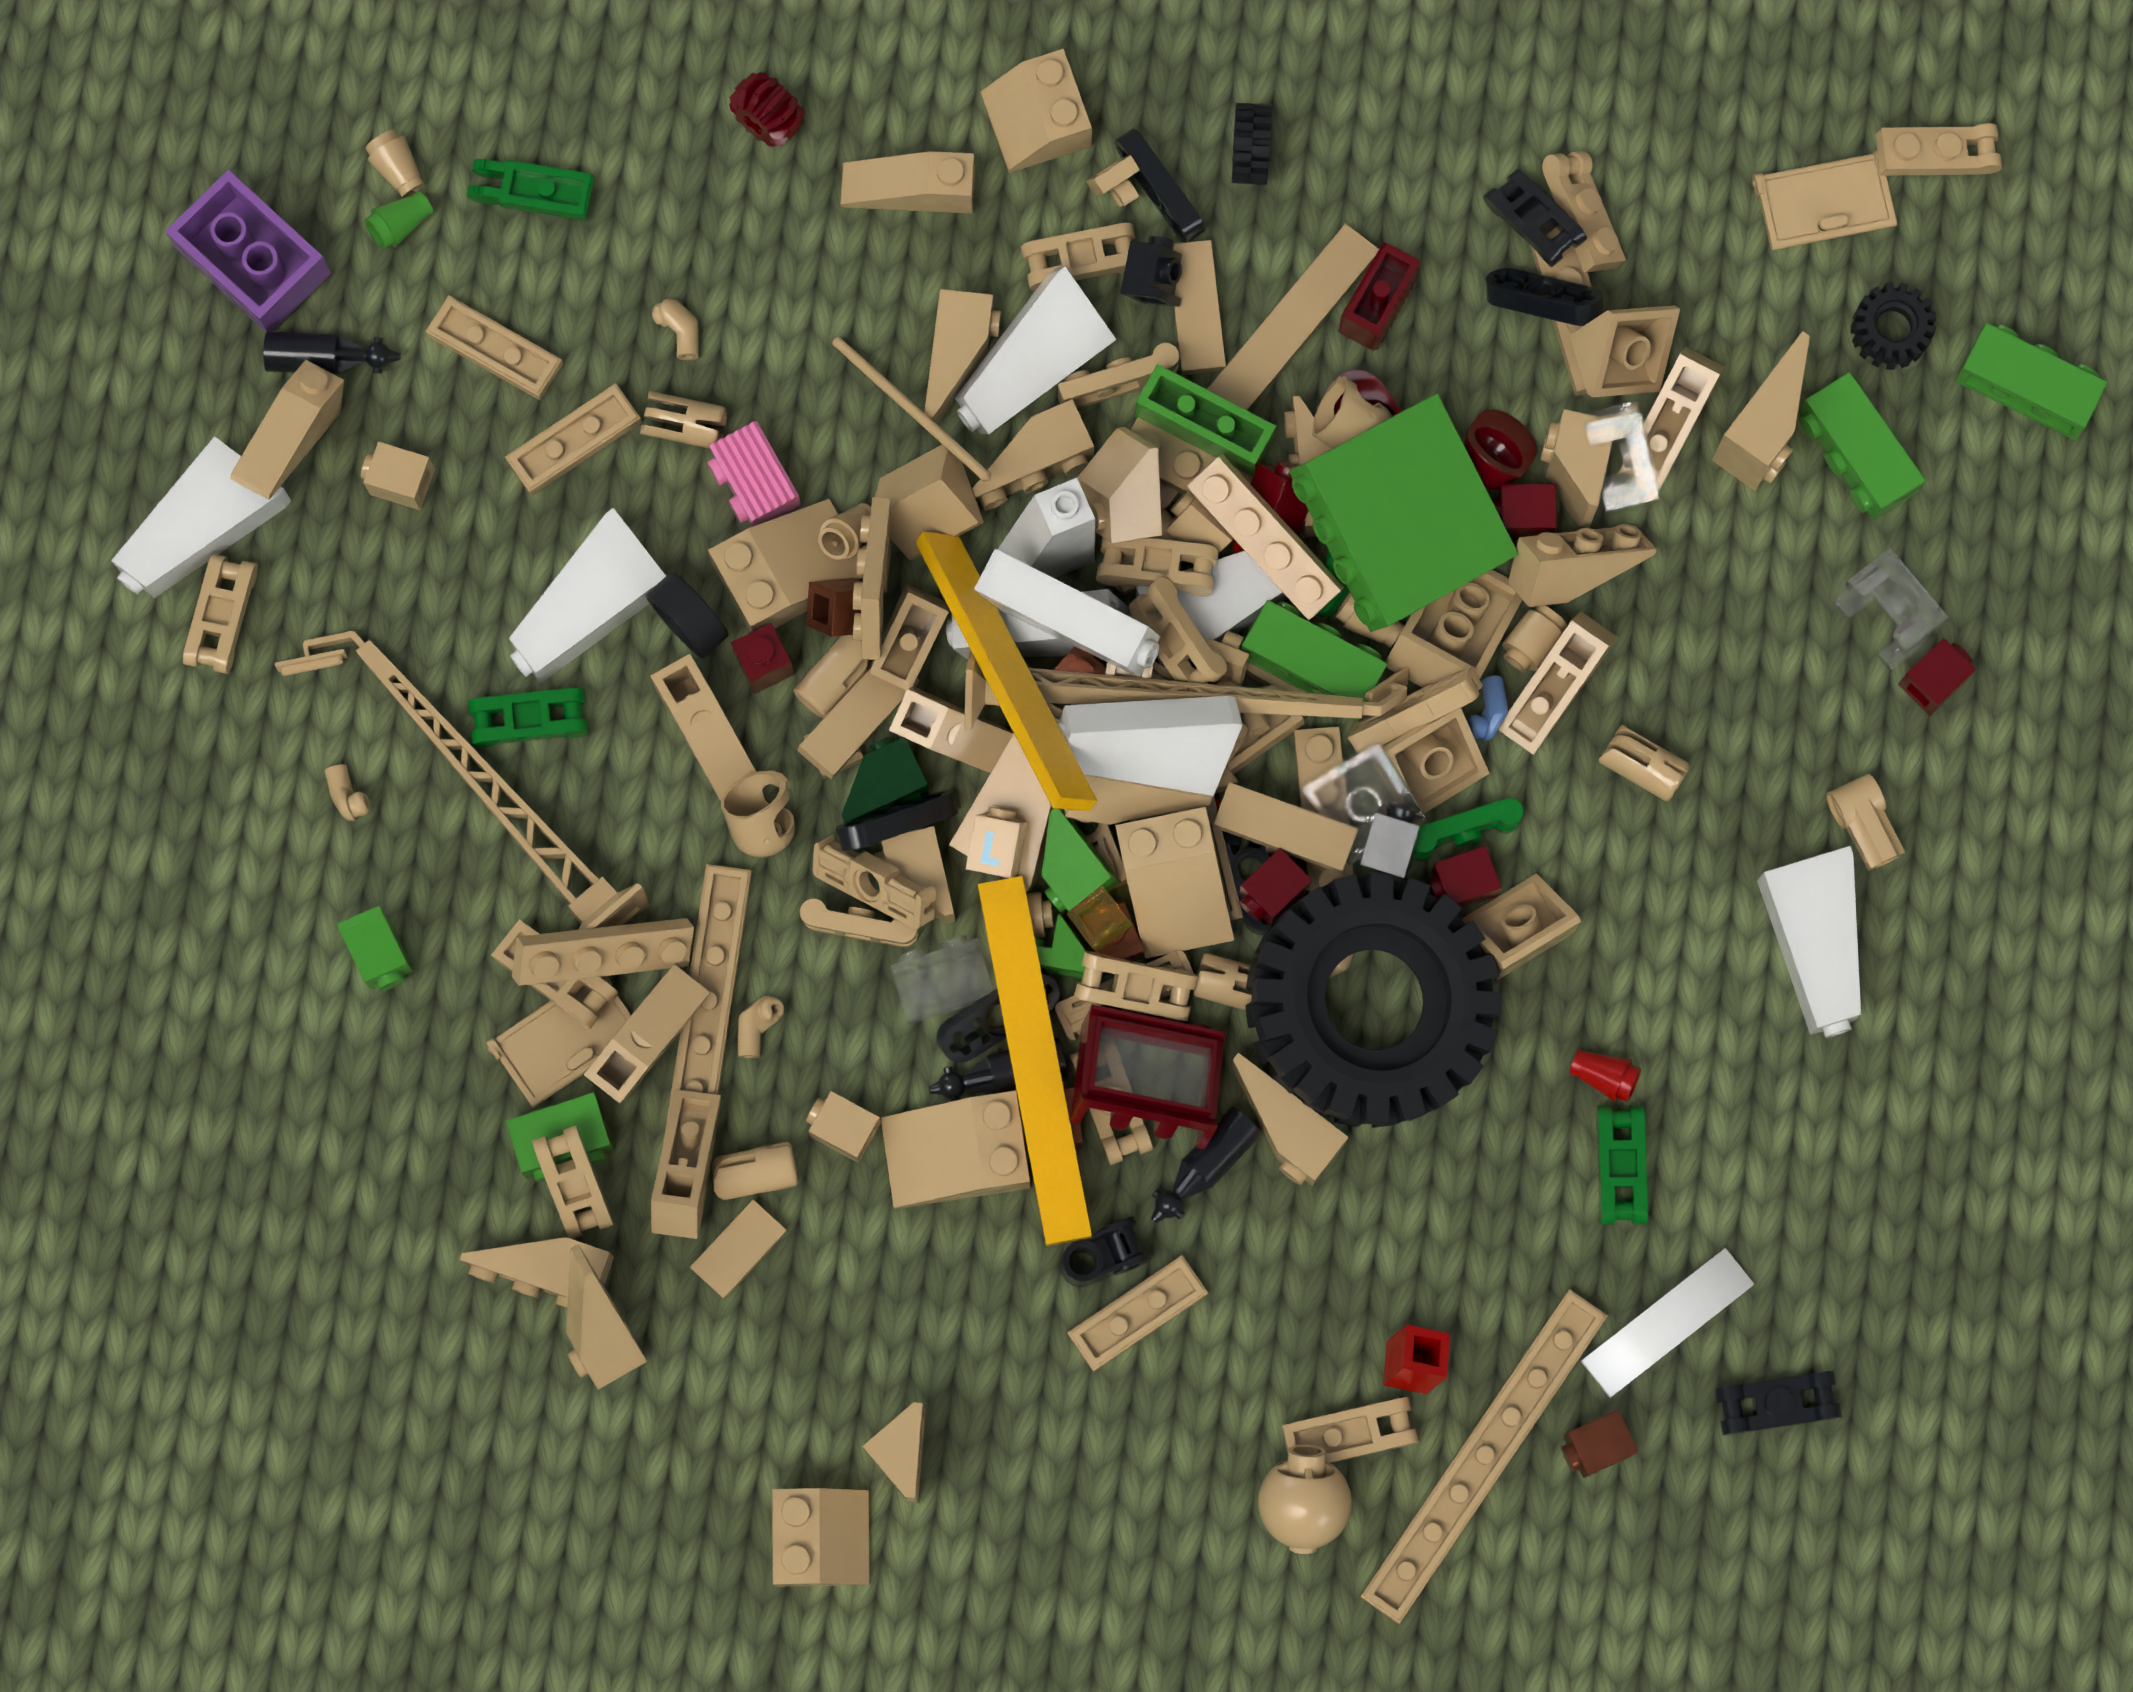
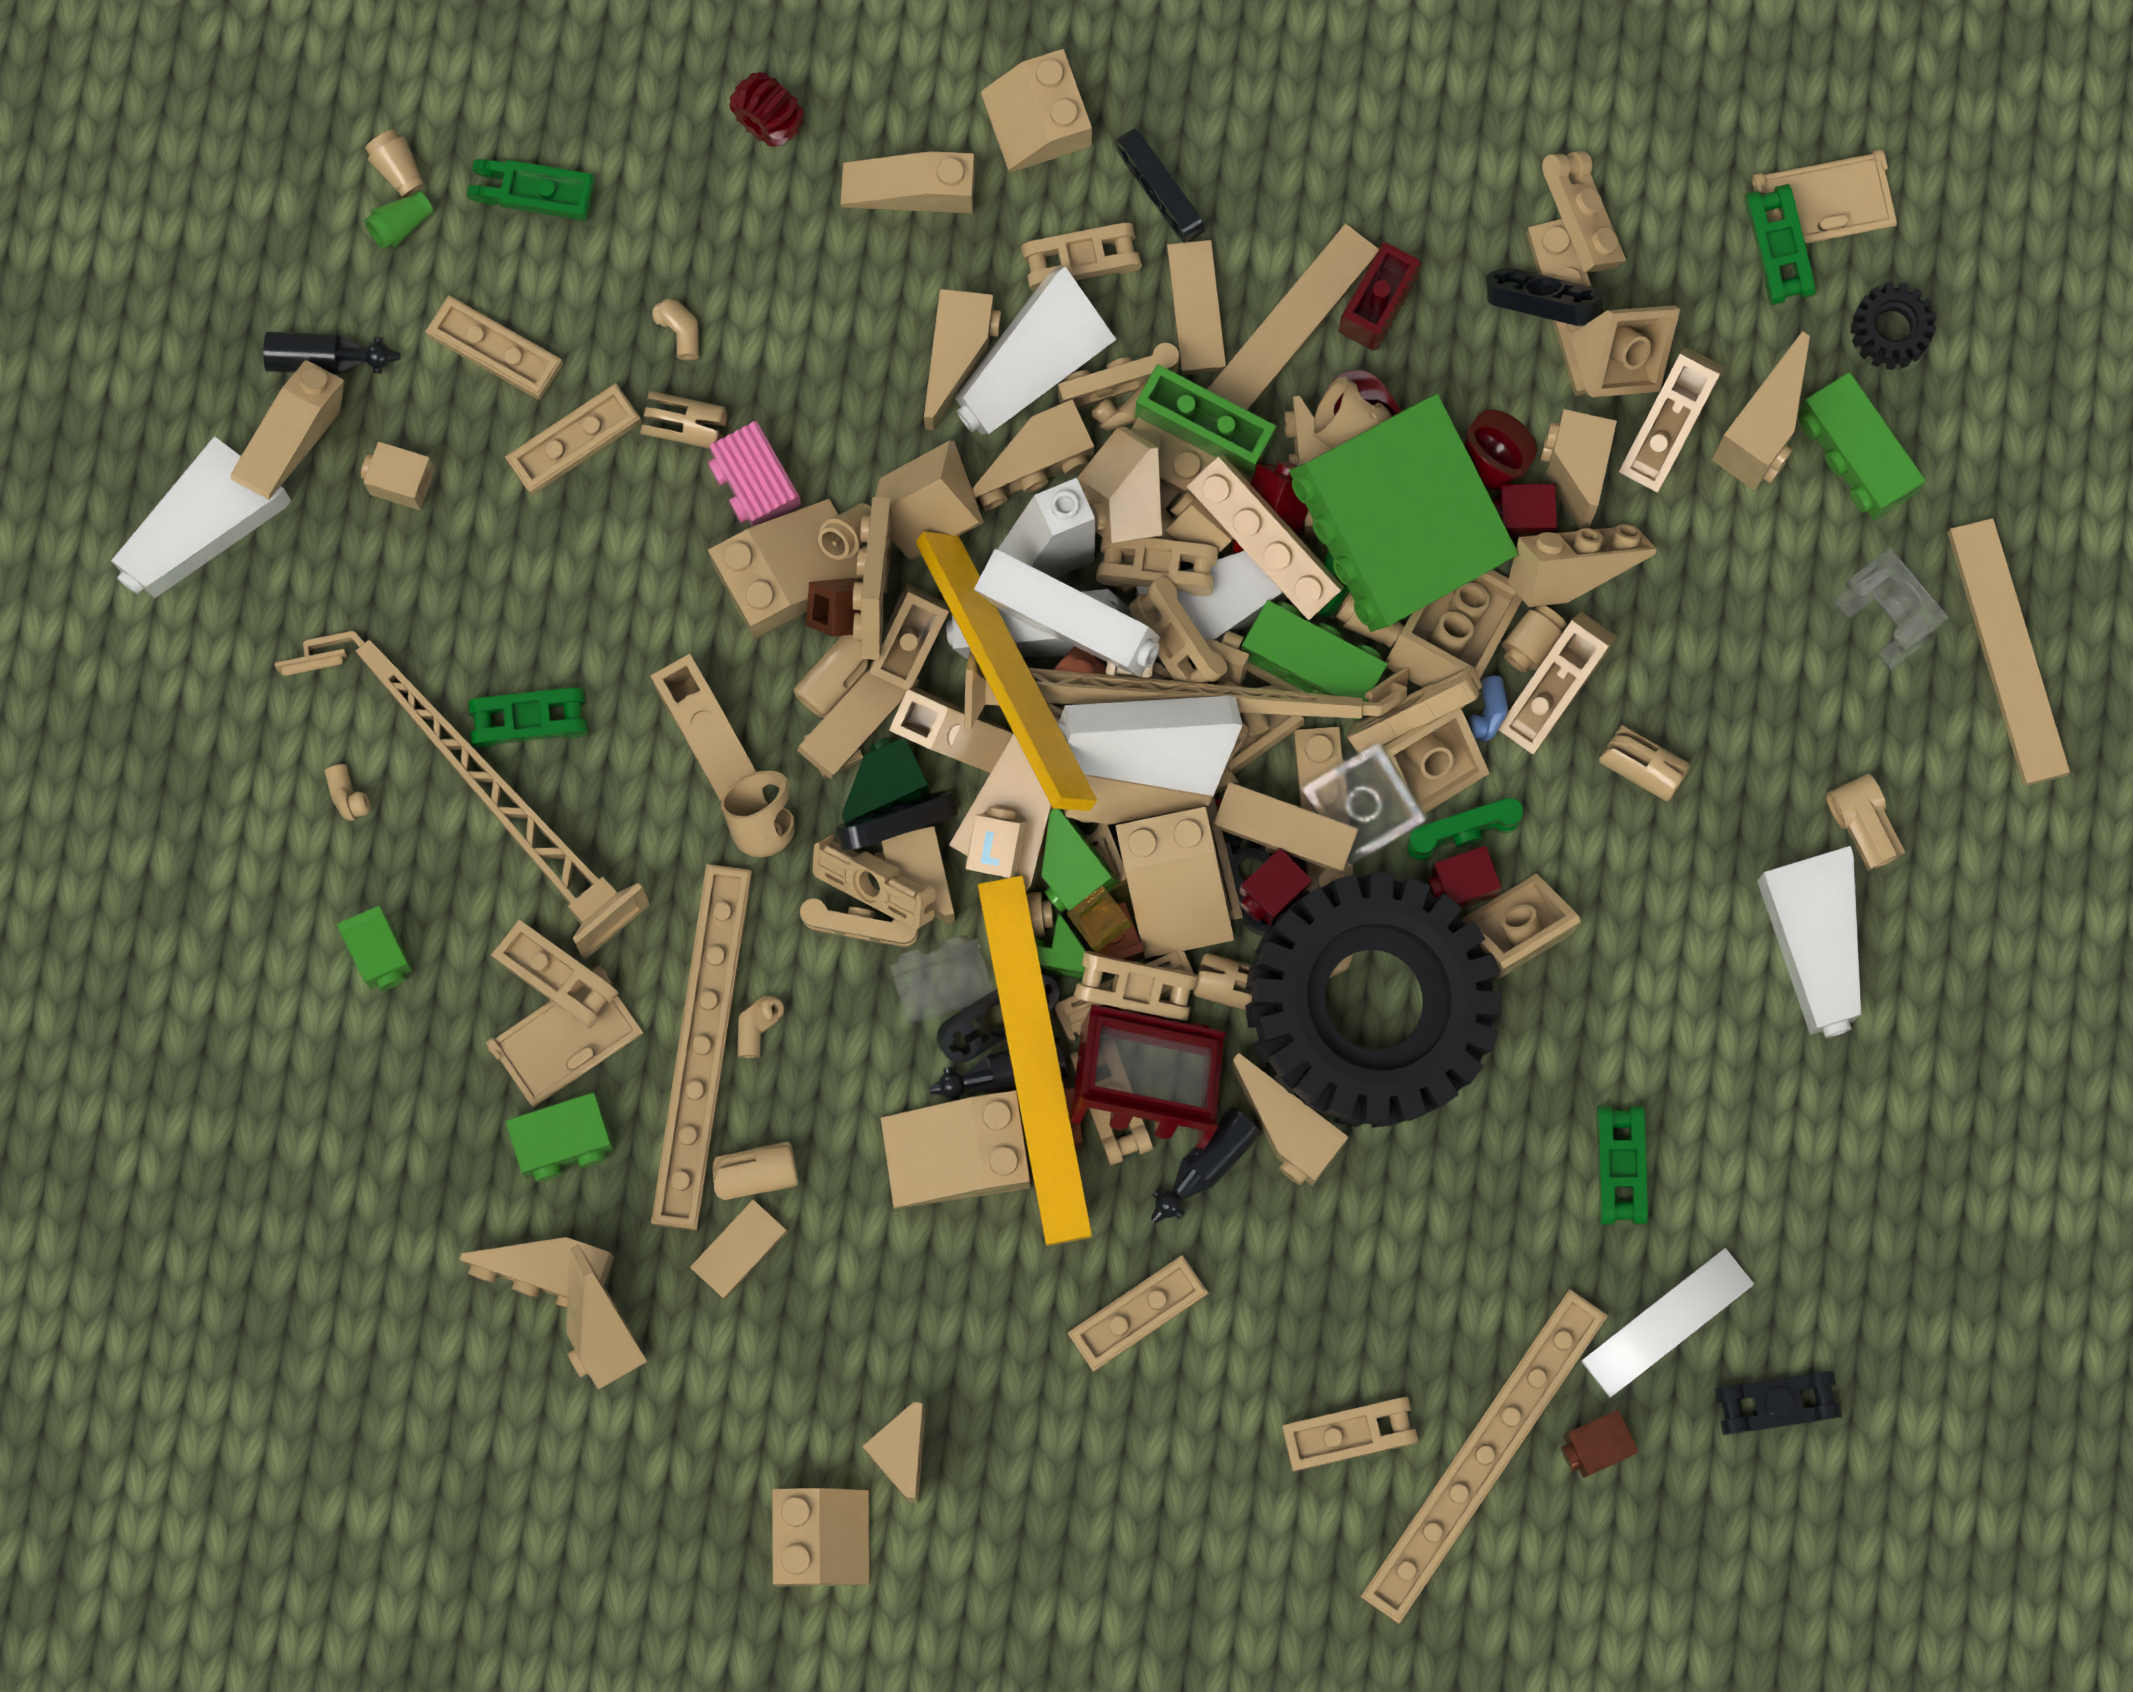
(219, 613): tan plate -> none
(248, 252): medium lavender brick -> none
(572, 1183): tan plate -> none
(587, 599): white slope -> none
(602, 951): tan plate -> none
(647, 1034): tan slope -> none
(685, 1164): tan slope -> none
(687, 615): black tyre -> none
(762, 658): dark red brick -> none
(842, 1126): tan brick -> none
(912, 409): tan axle -> none
(1107, 1253): black piece -> none
(1111, 417): none -> tan arm
(1115, 181): tan tile -> none
(1152, 272): black brick -> none
(1251, 143): black tyre -> none
(1305, 1500): tan brick -> none
(1393, 839): brick -> none
(1416, 1359): red brick -> none
(1535, 216): black plate -> none
(1607, 1074): red cone -> none
(1634, 485): clear panel -> none
(1780, 244): none -> green plate
(1937, 150): tan plate -> none
(1938, 675): dark red brick -> none
(2008, 652): none -> tan tile
(2031, 380): bright green brick -> none

